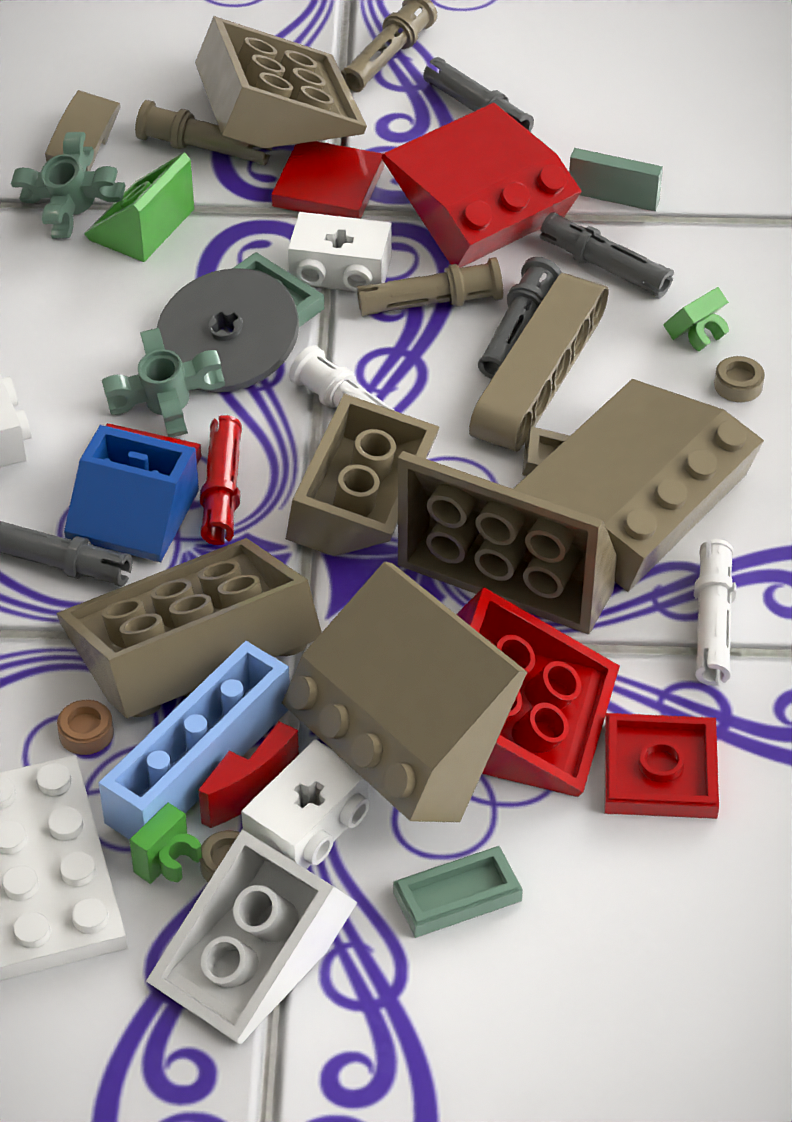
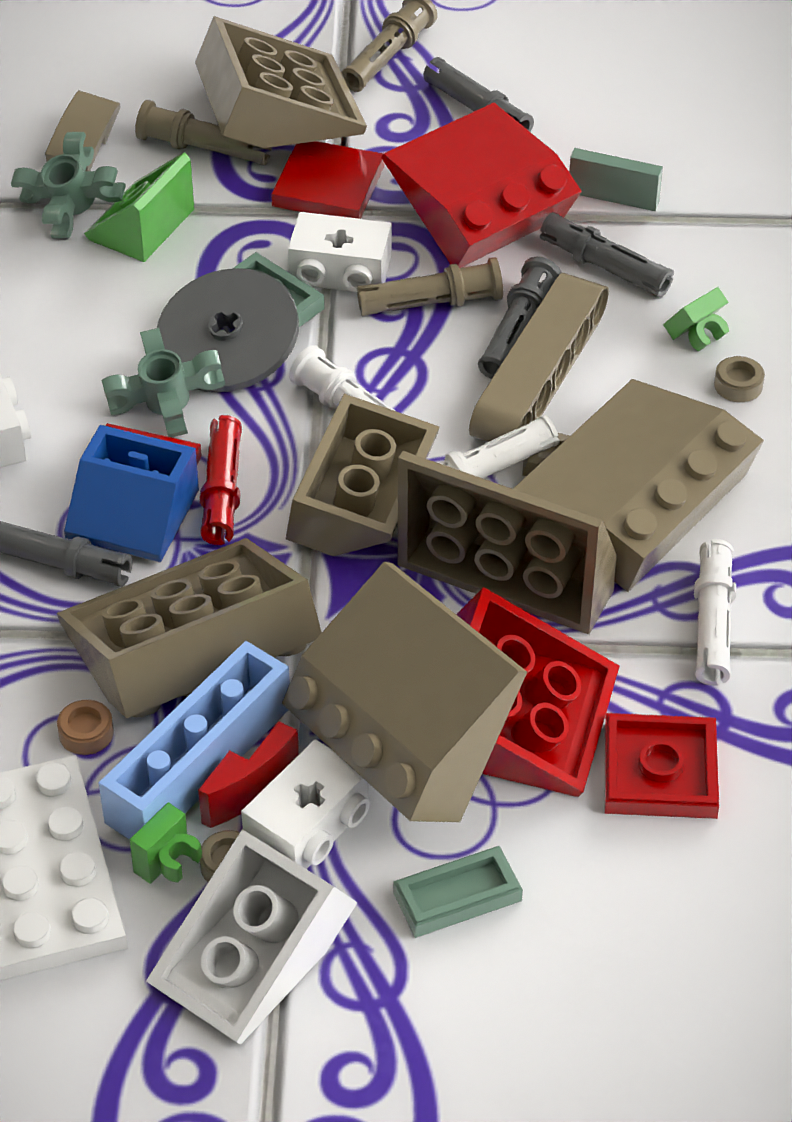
(506, 449): none -> white pin

